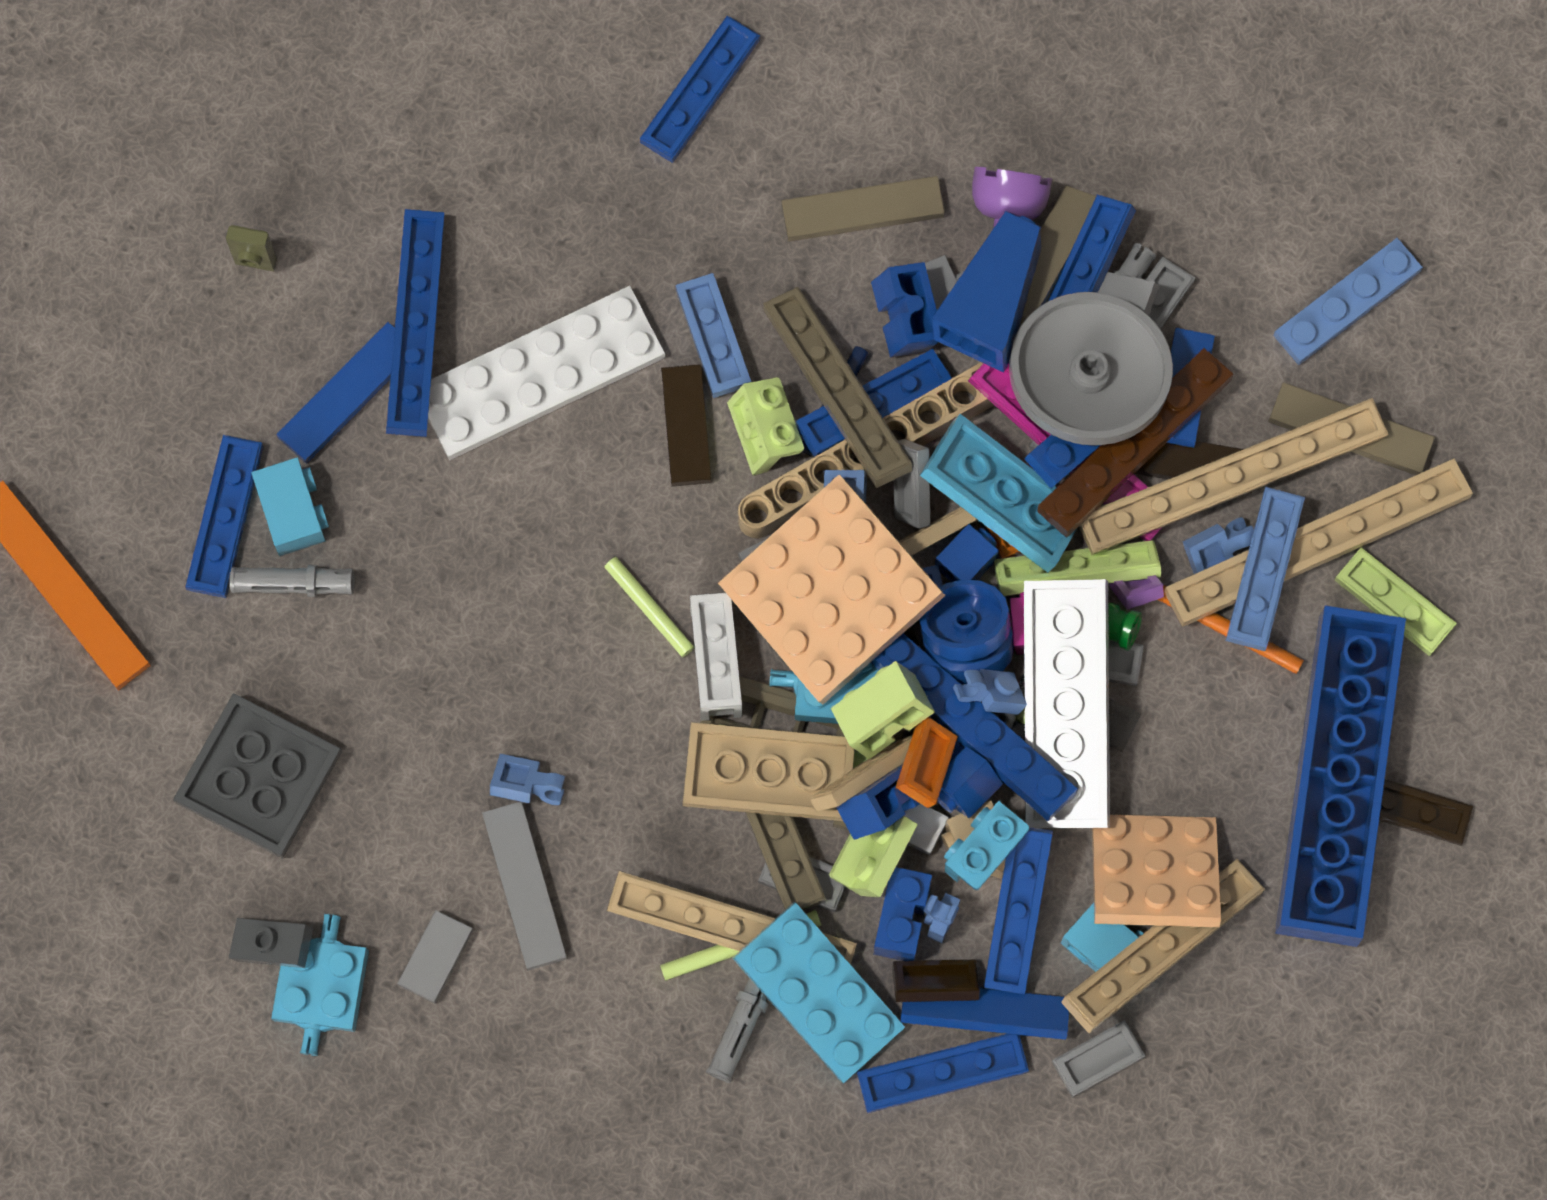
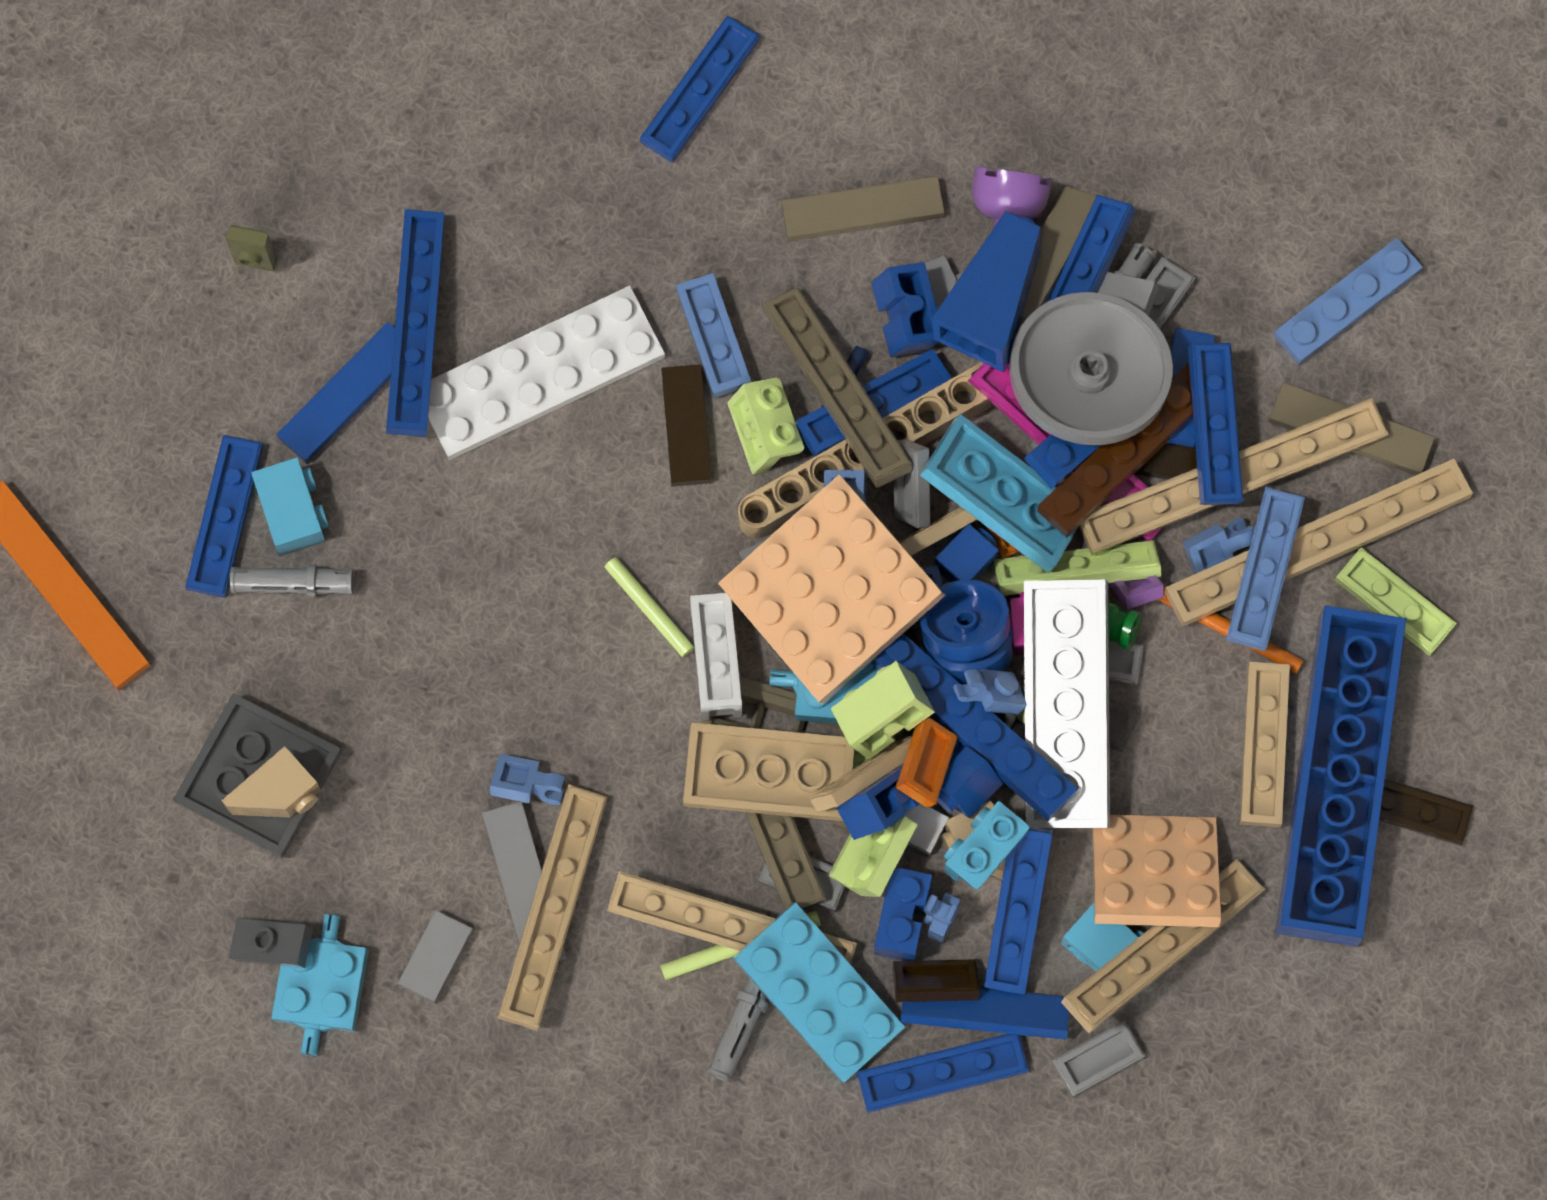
(275, 789): none -> tan slope
(552, 907): none -> tan tile
(1215, 423): none -> blue tile
(1264, 744): none -> tan plate

